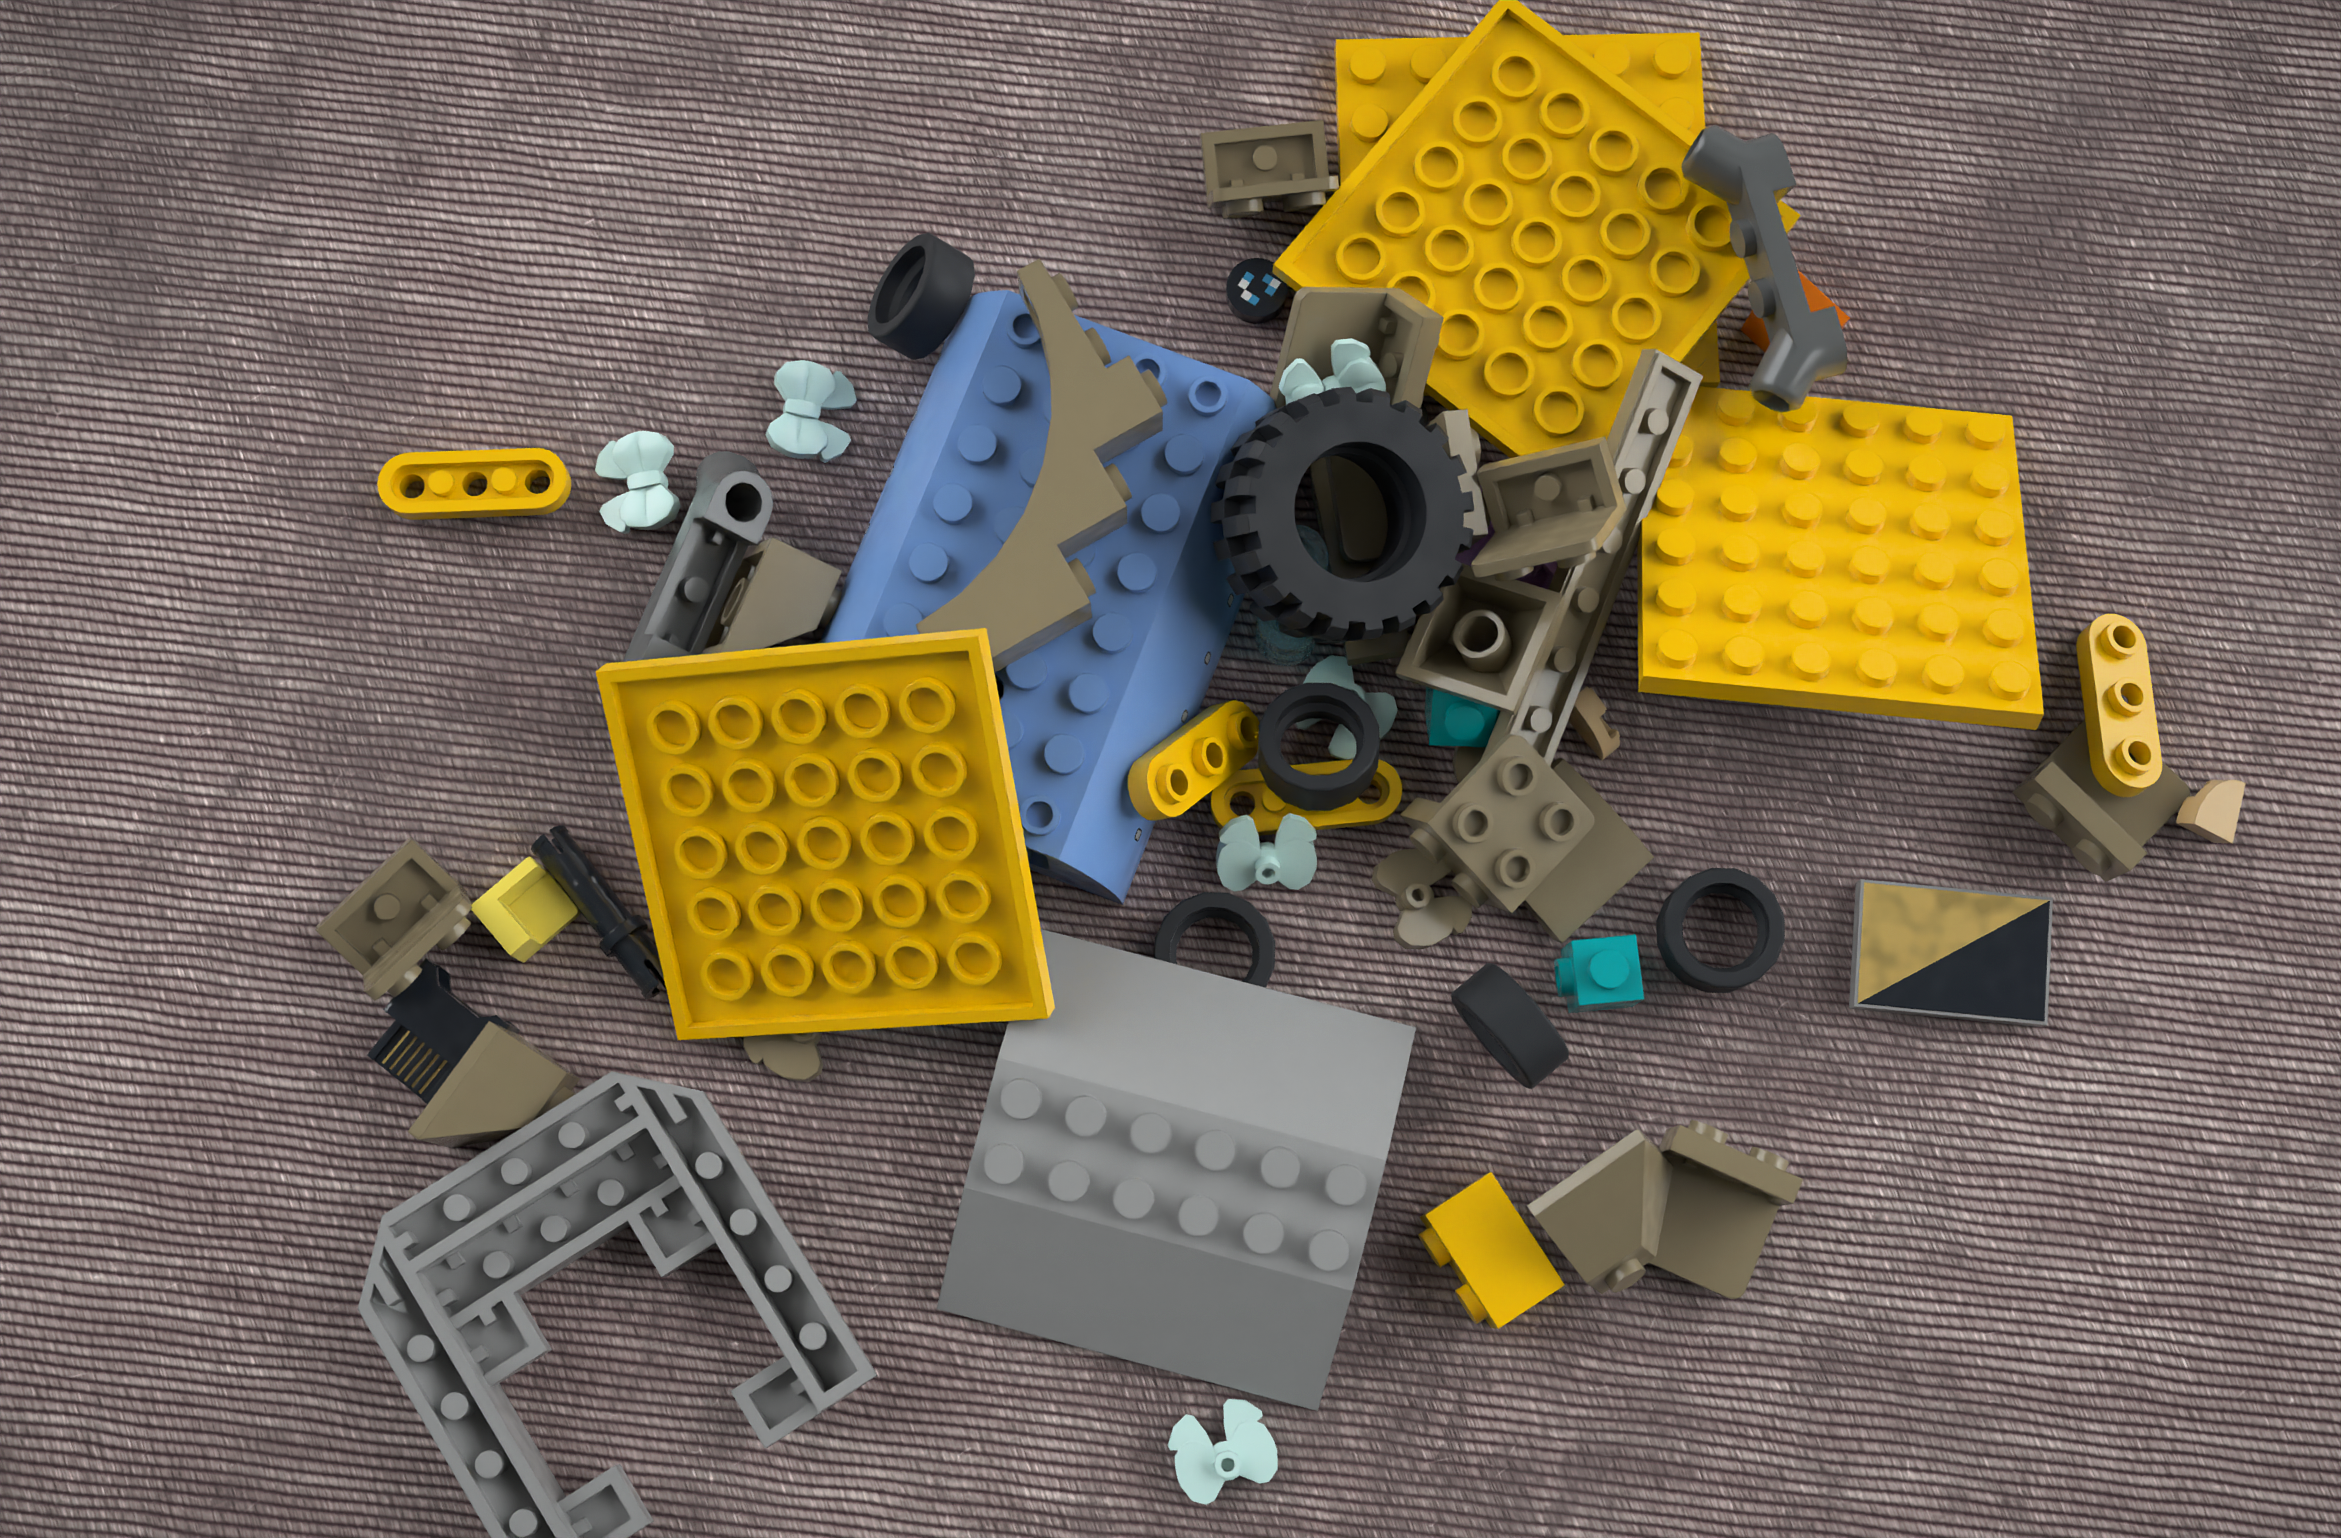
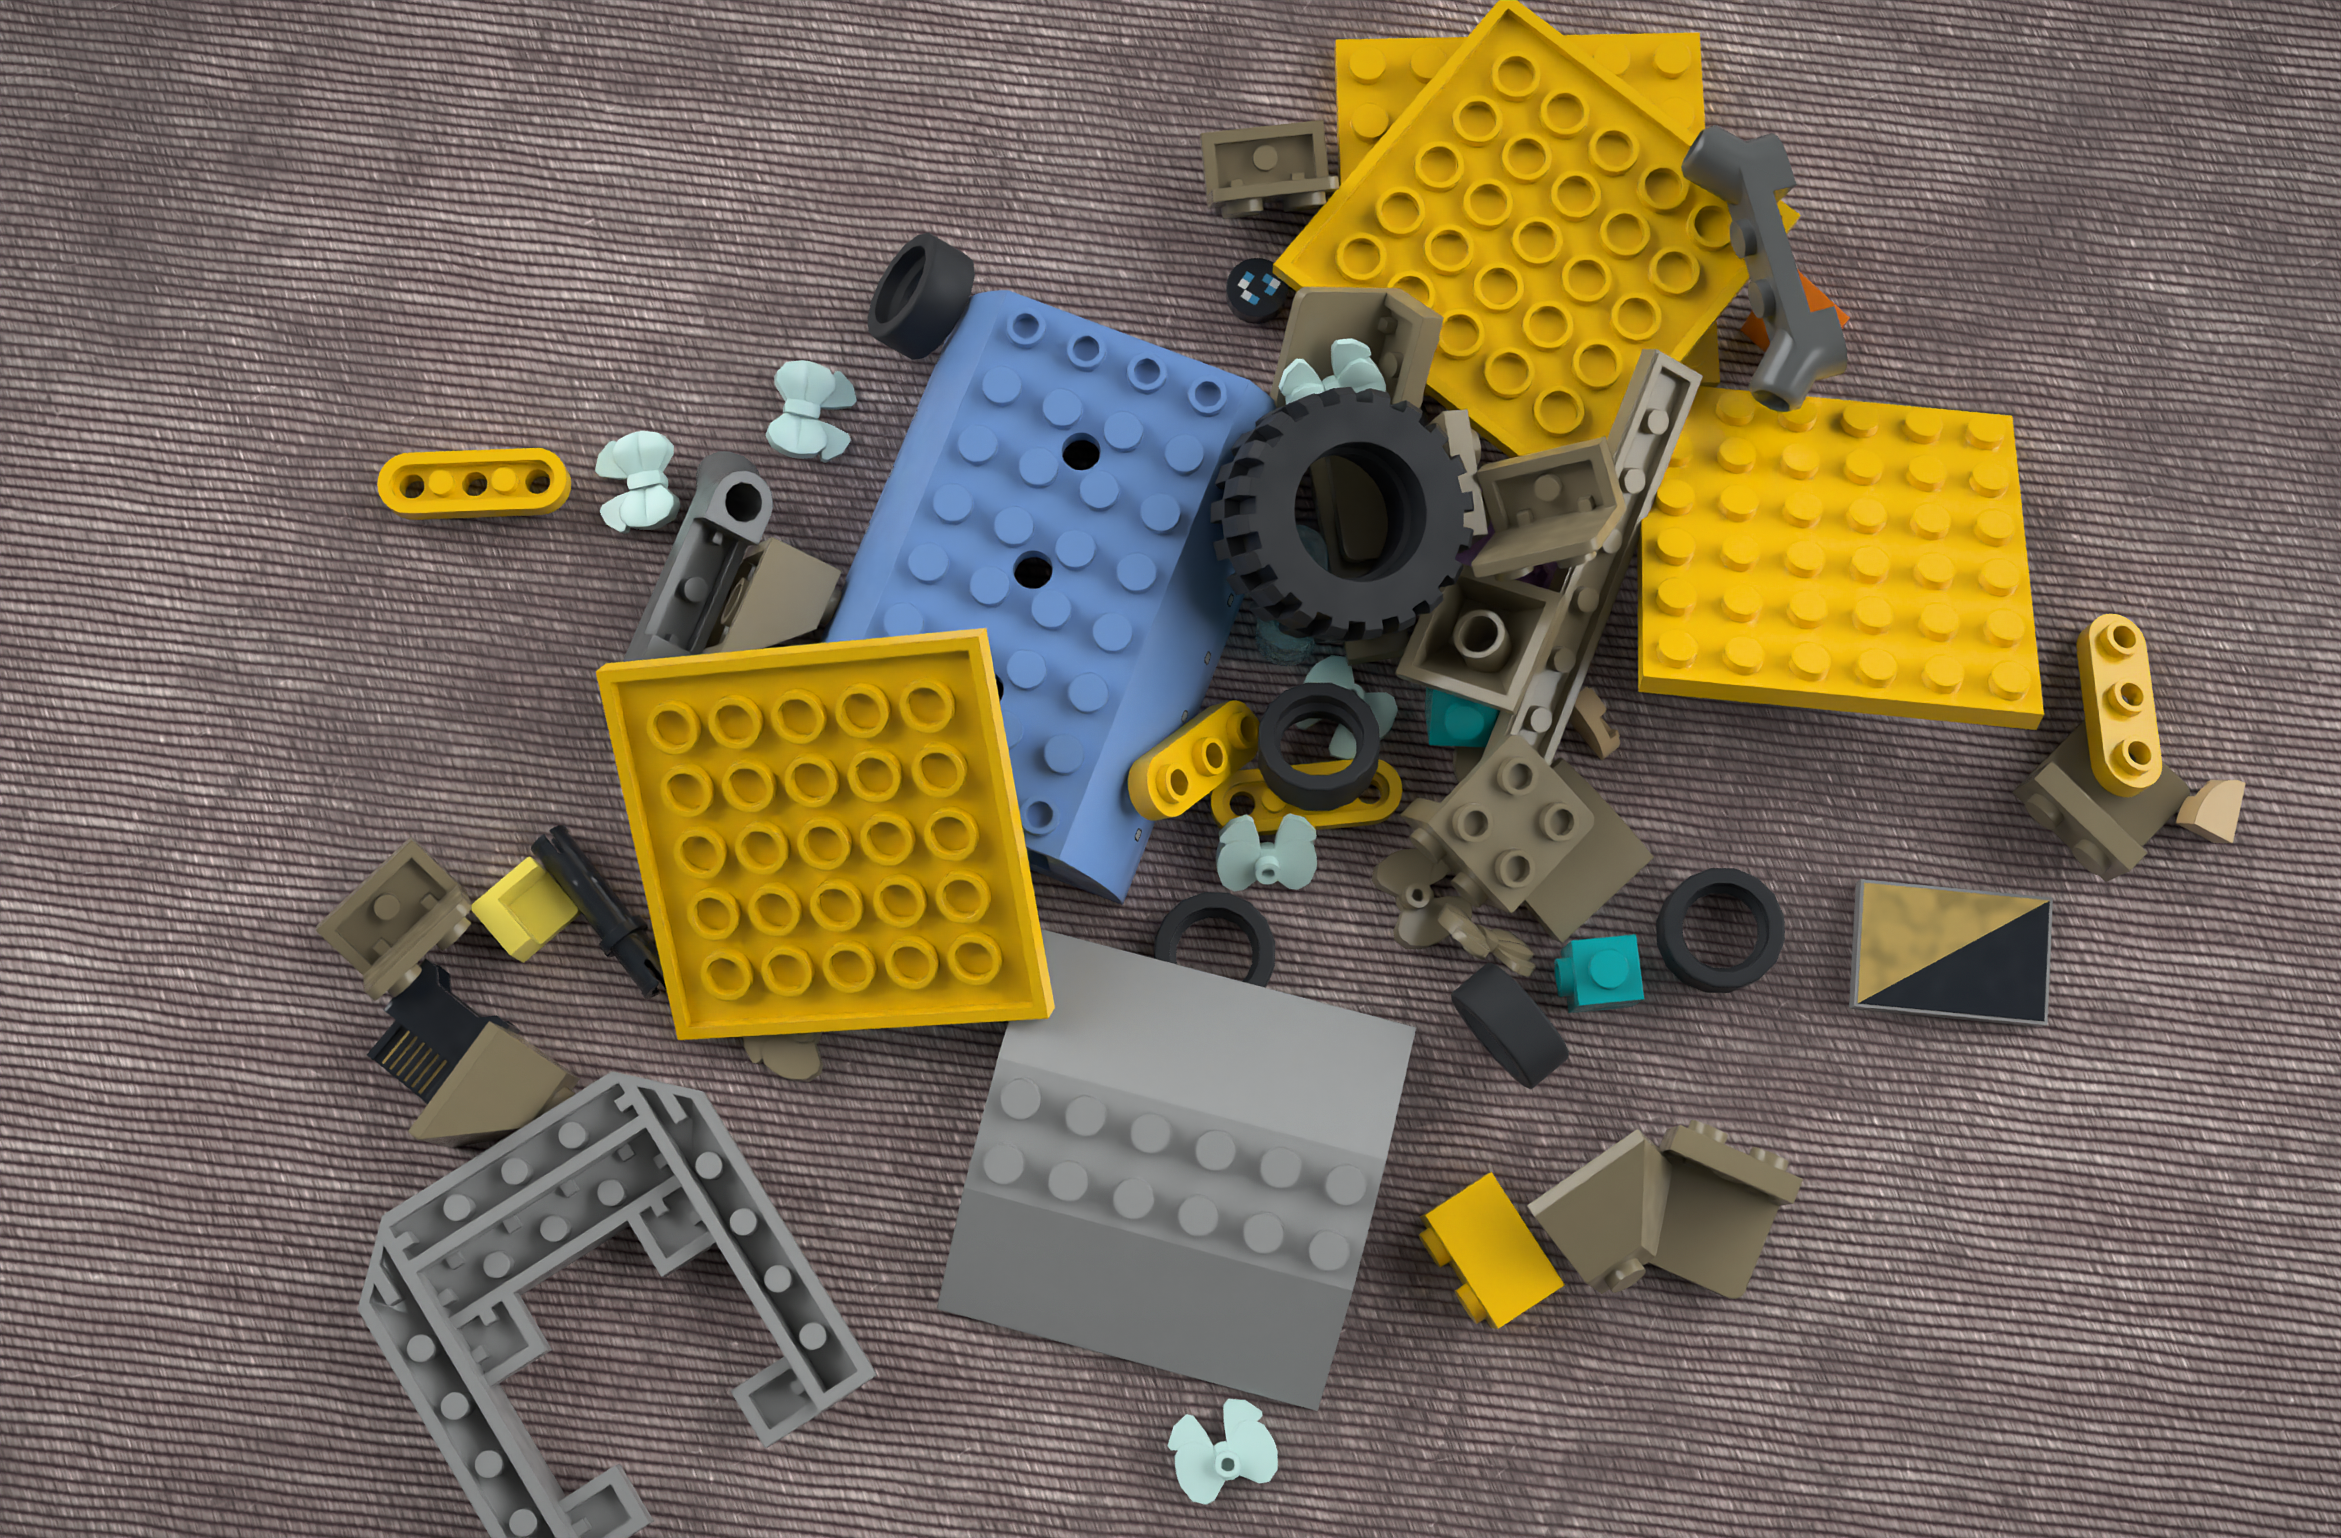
(1096, 414): dark tan arch -> none
(1481, 940): none -> dark tan piece

